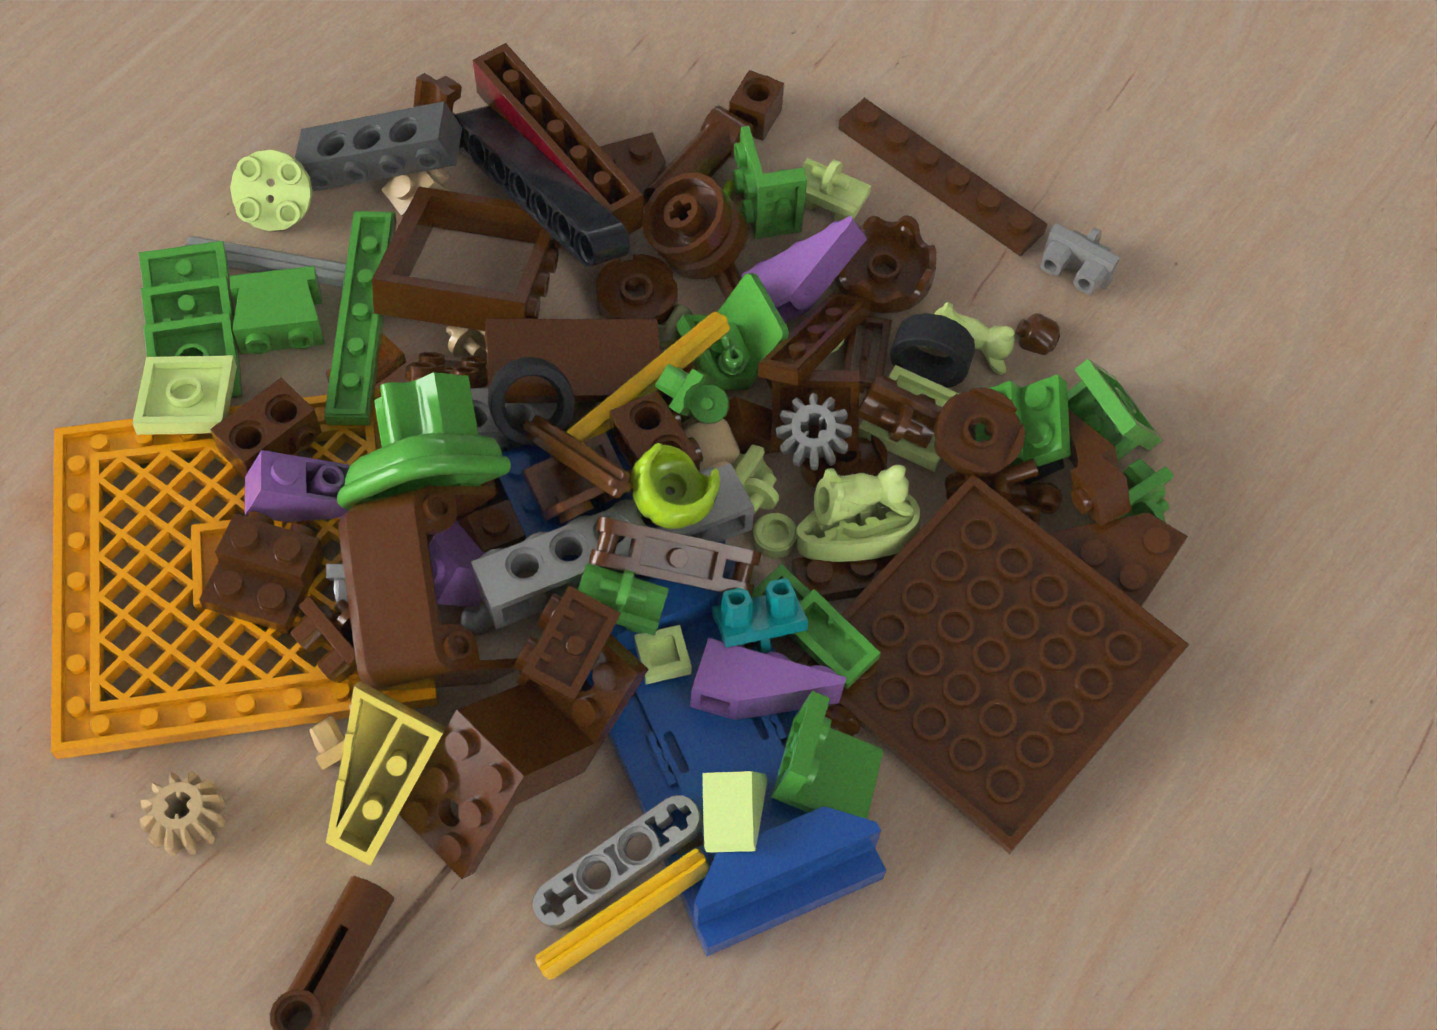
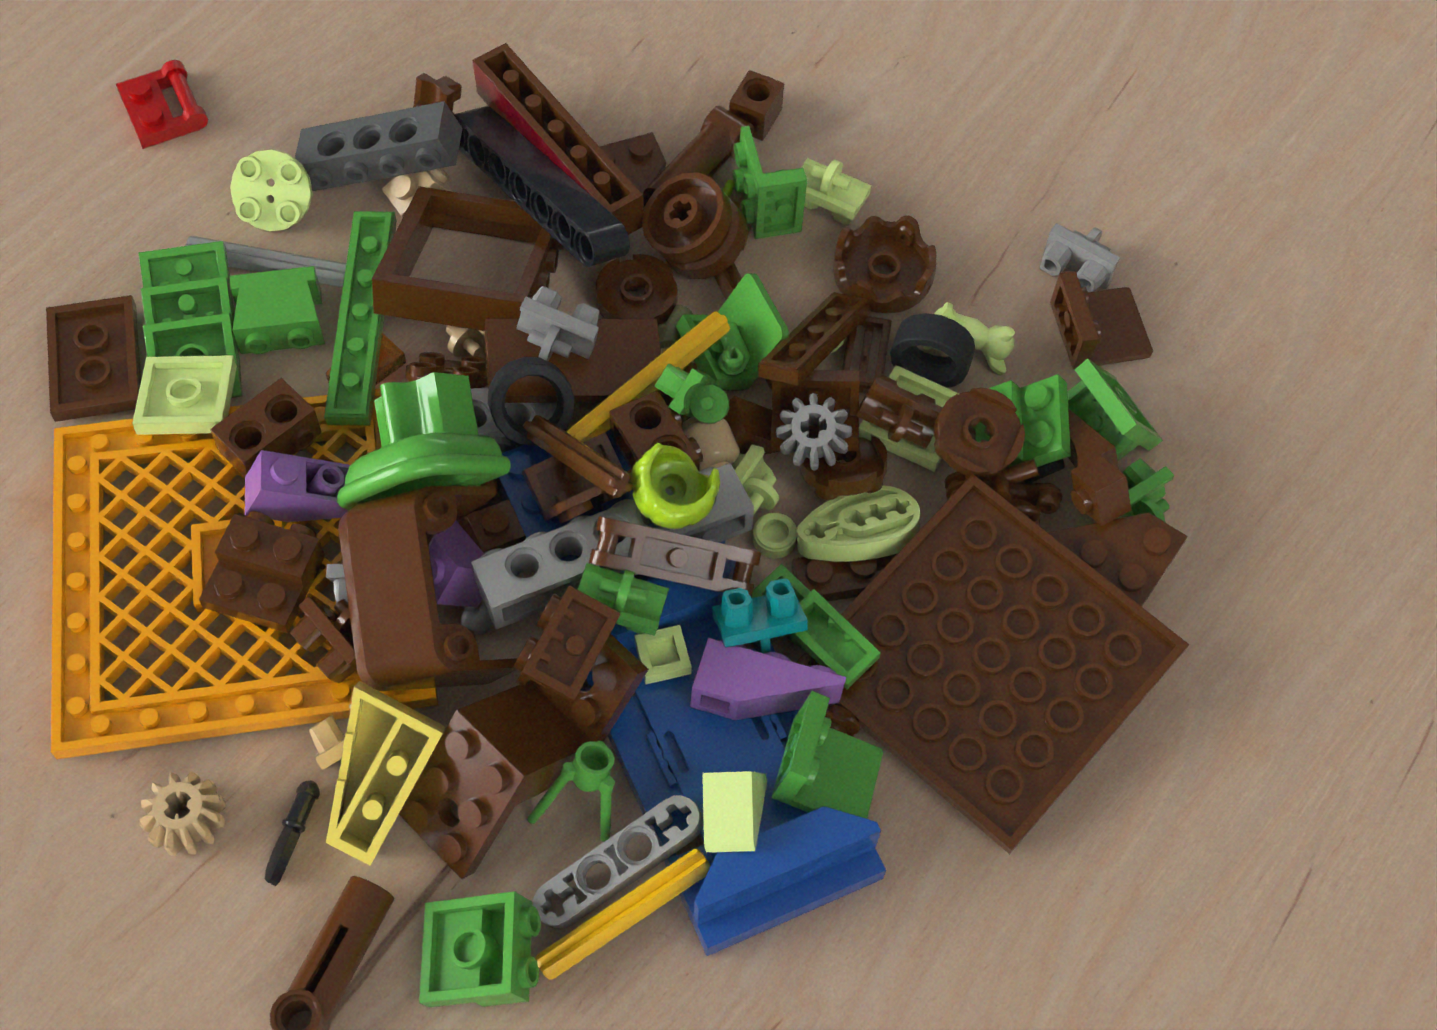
(93, 358): none -> reddish brown plate
(150, 111): none -> red plate
(293, 826): none -> black piece
(479, 950): none -> bright green plate
(555, 329): none -> light grey hips
(589, 773): none -> bright green plant
(808, 267): medium lavender slope -> none
(848, 495): yellowish green animal -> none
(943, 176): reddish brown plate -> none
(1038, 334): reddish brown piece -> none
(1098, 323): none -> reddish brown bracket

